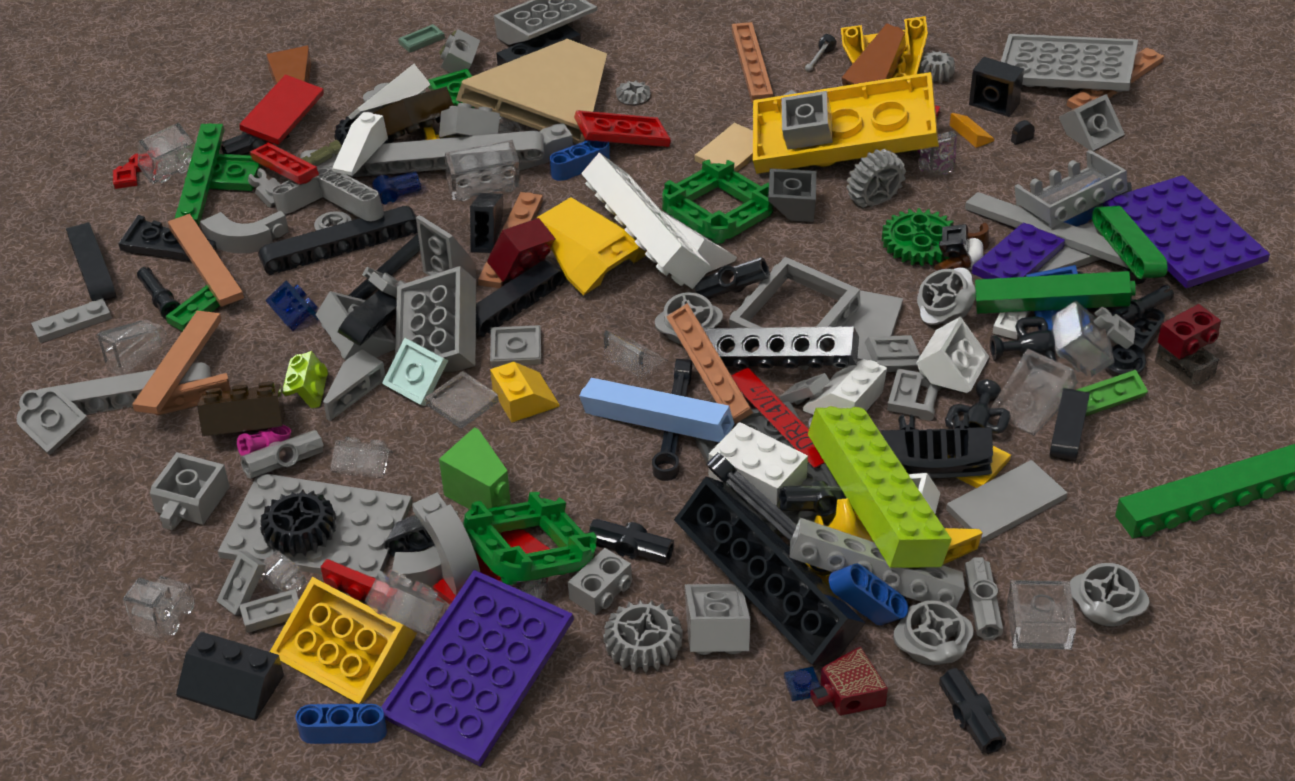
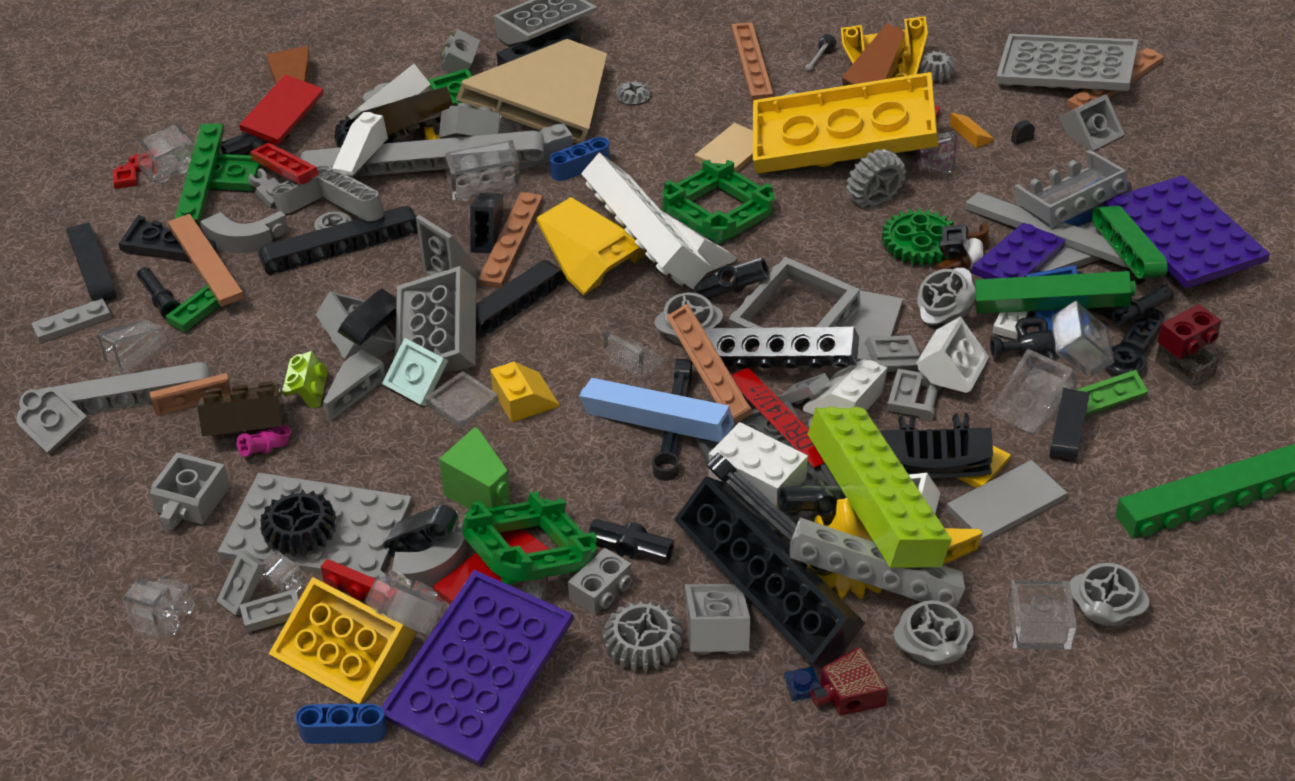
(176, 362): nougat tile -> none
(229, 676): black slope -> none
(268, 458): light grey piece -> none
(291, 305): clear blue bracket -> none
(324, 153): olive axle -> none
(360, 458): clear bracket -> none
(384, 282): light grey plate -> none
(390, 267): black axle -> none
(391, 188): clear blue piece -> none
(421, 38): sand green tile -> none
(450, 540): light grey arch -> none
(515, 344): light grey tile -> none
(520, 249): dark red brick -> none
(622, 128): red tile -> none
(793, 193): dark grey slope -> none
(806, 120): light grey brick -> none
(868, 594): blue beam -> none
(972, 711): black piece -> none
(980, 413): black piece -> none
(983, 598): light grey piece -> none
(996, 86): black brick -> none
(1117, 328): light grey plate -> none

